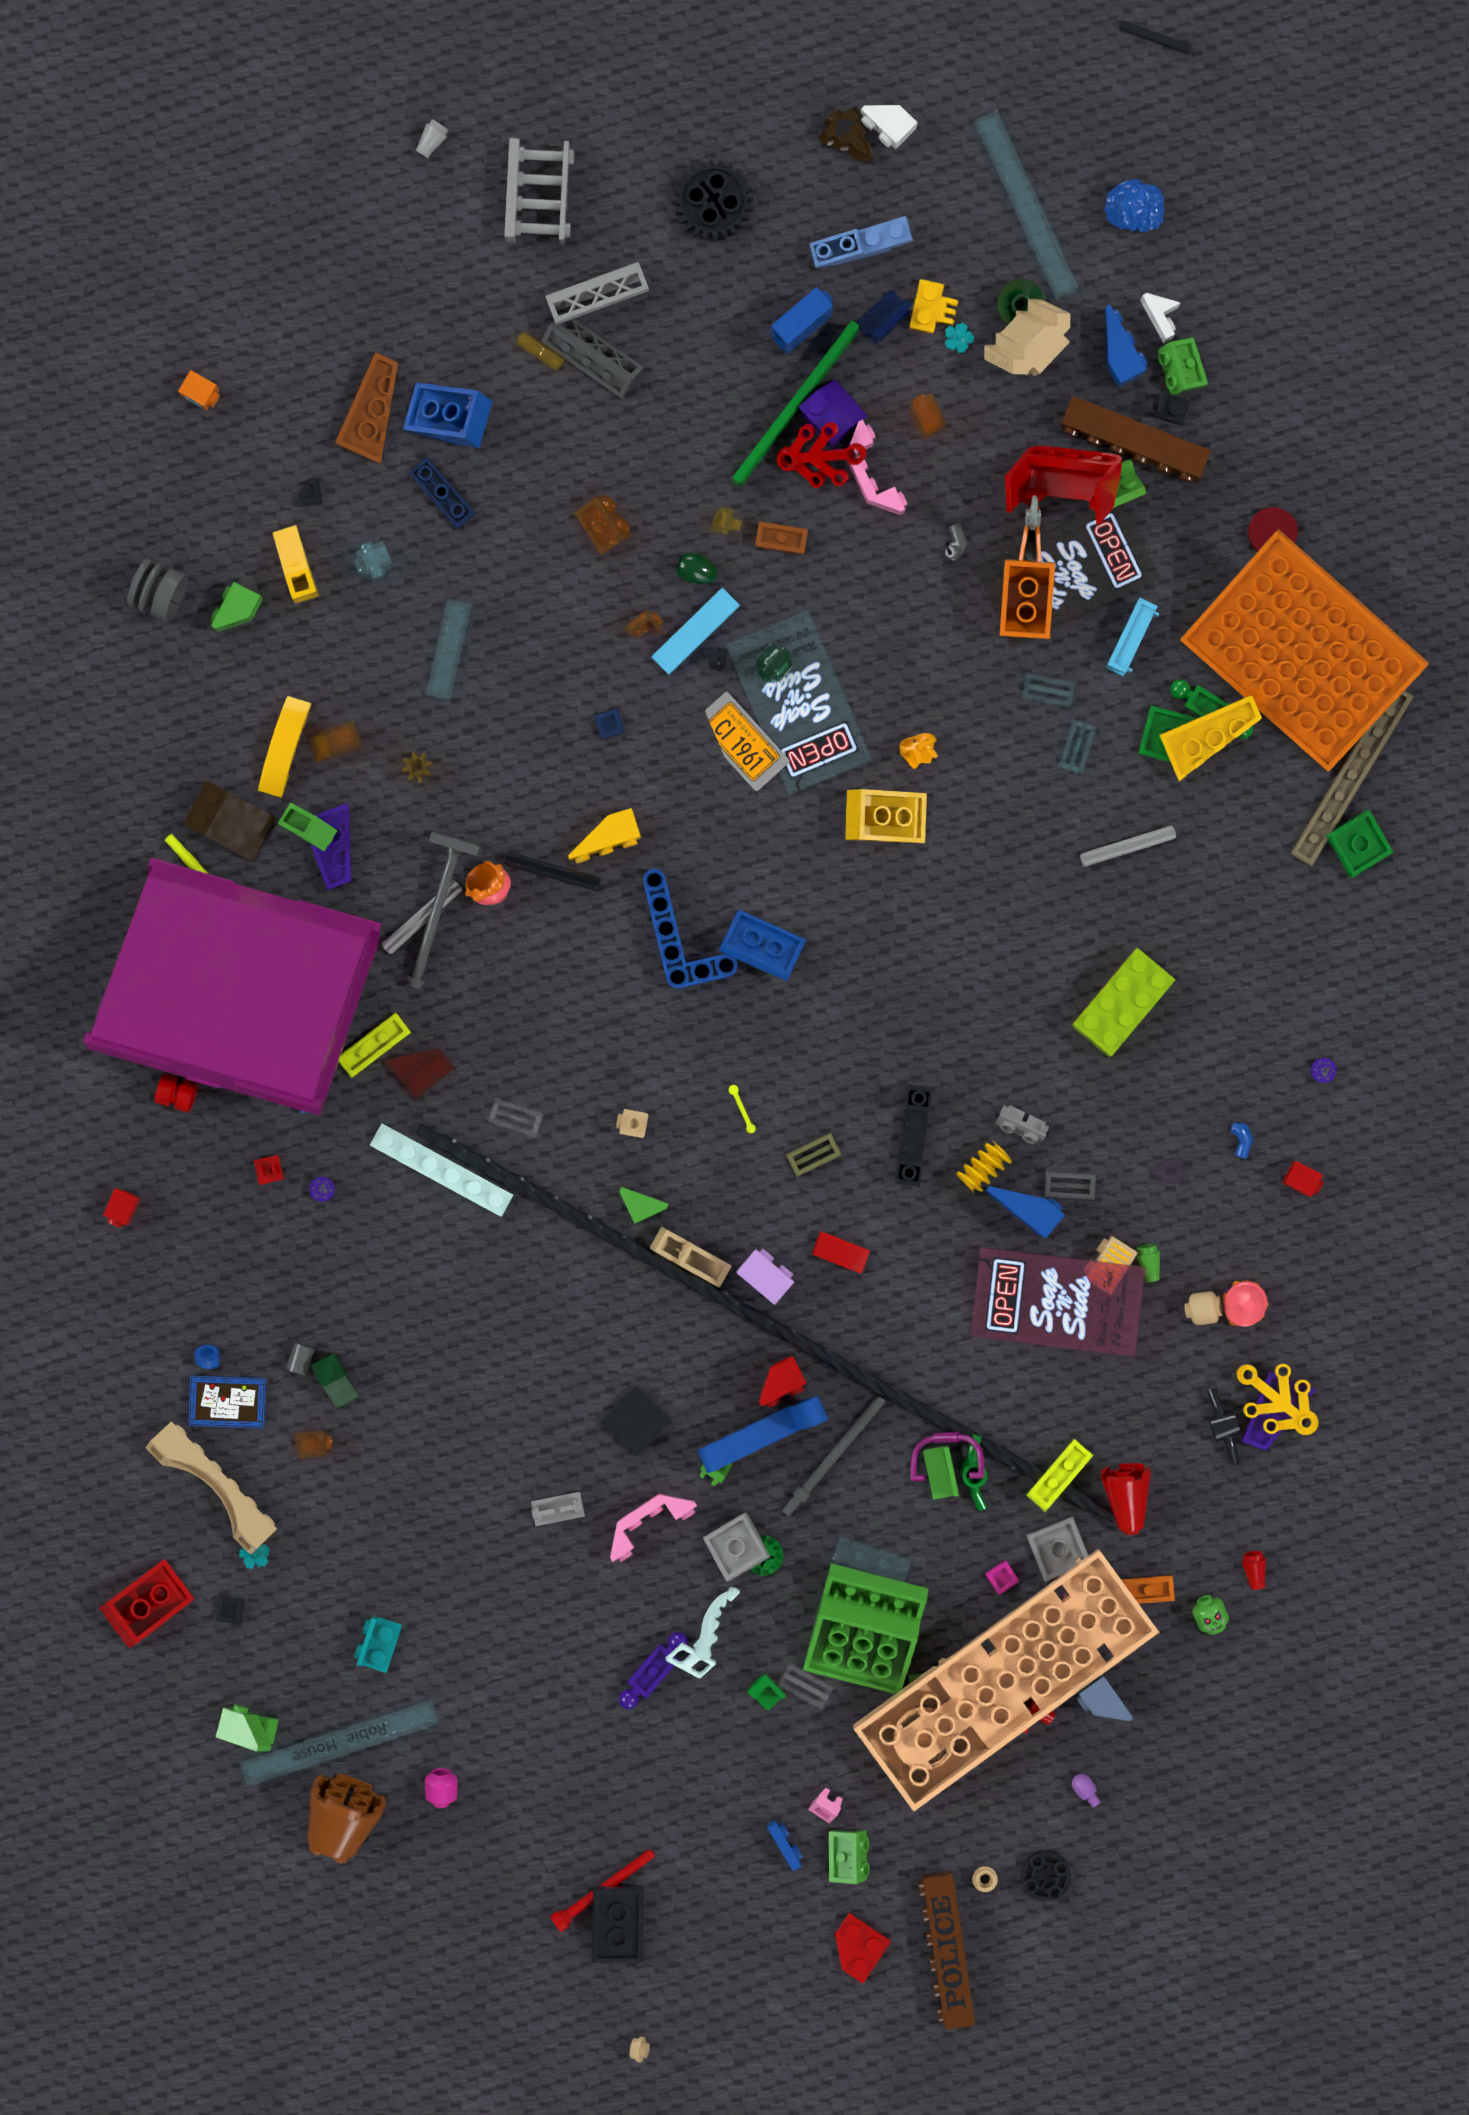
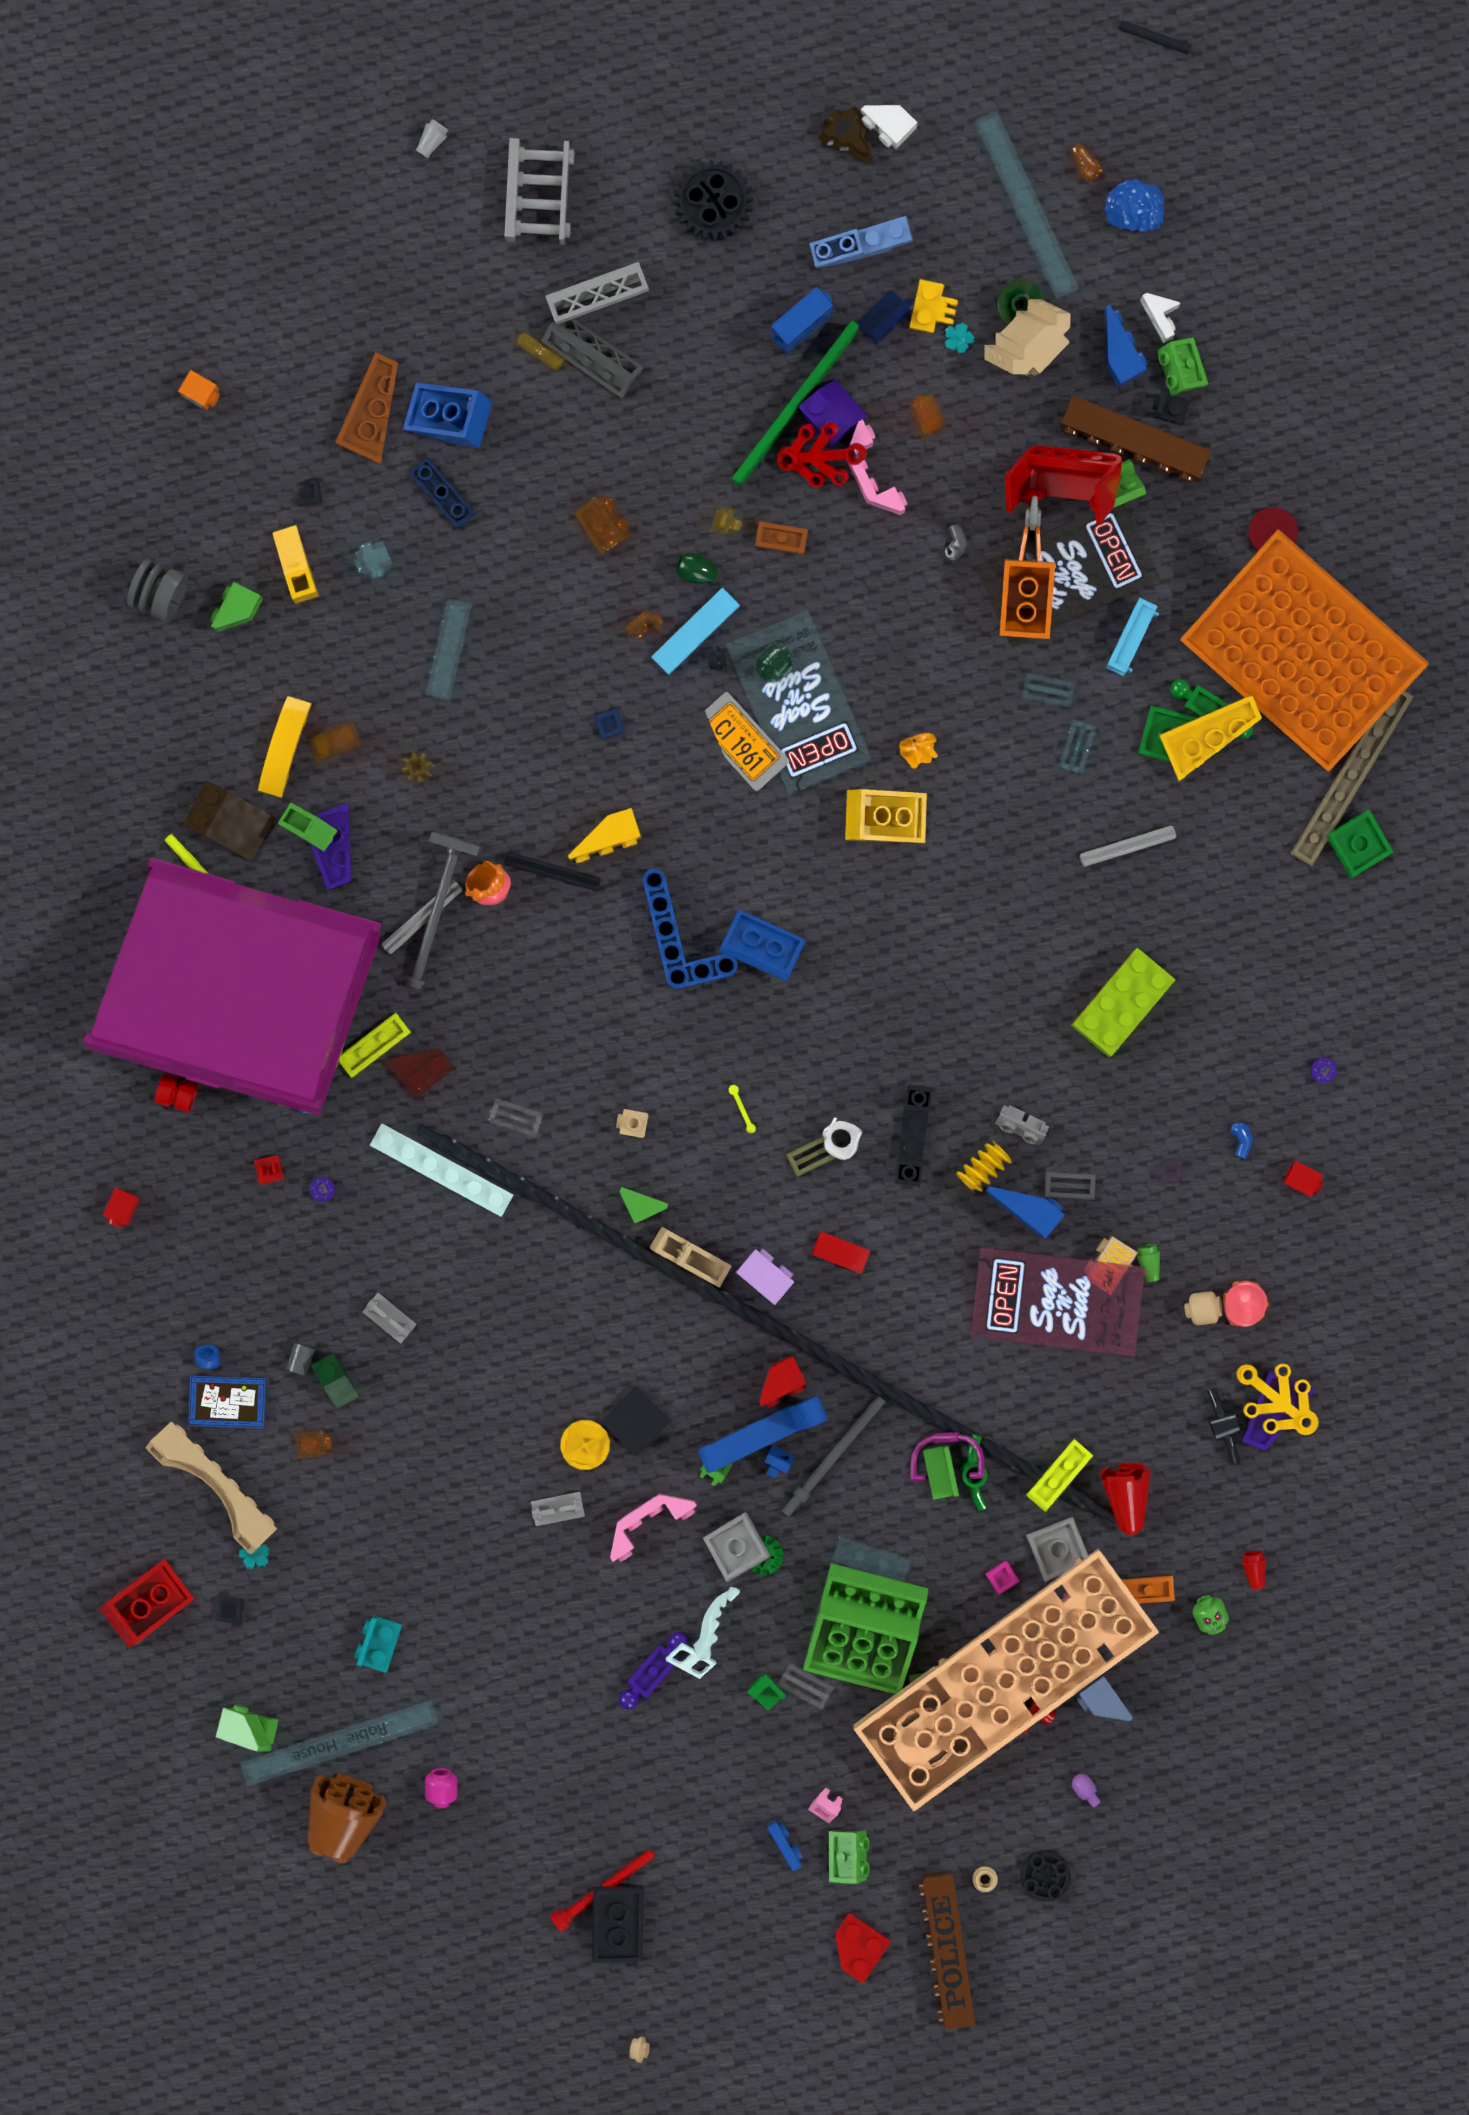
(389, 1318): none -> light grey hinge
(585, 1444): none -> yellow tile
(778, 1460): none -> blue tile
(848, 1151): none -> white piece
(1087, 165): none -> clear orange cone

